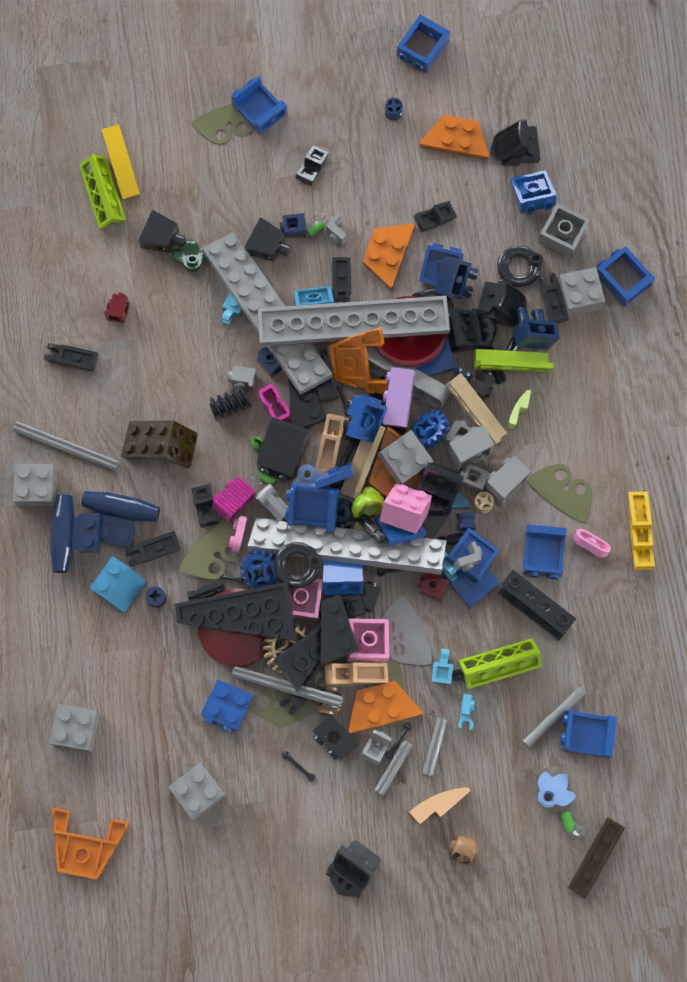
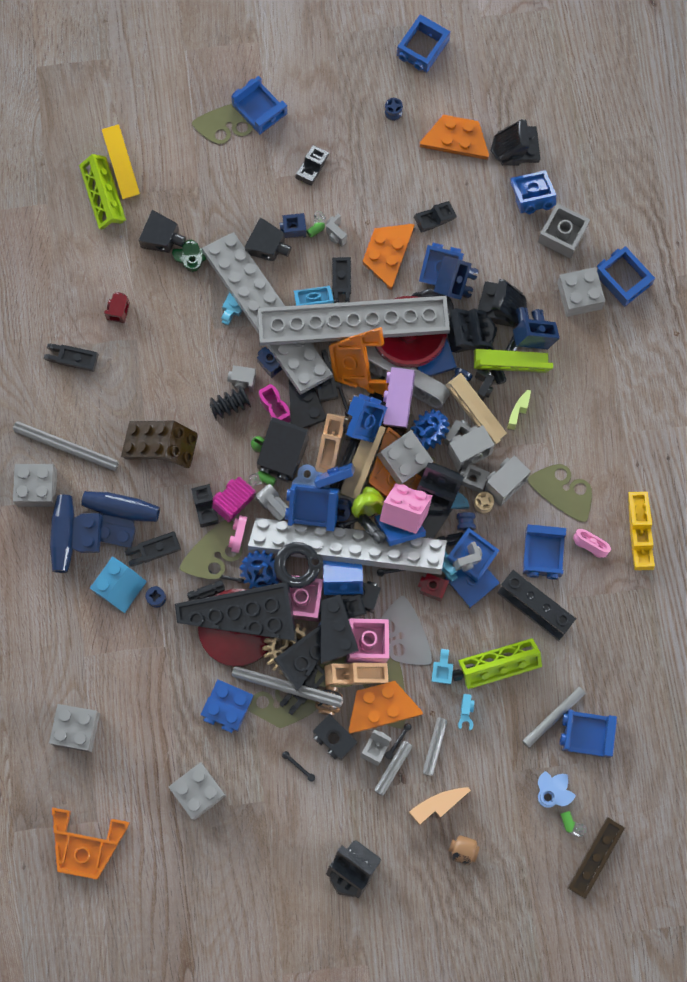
(527, 253): black piece -> none
(553, 300): black hinge -> none

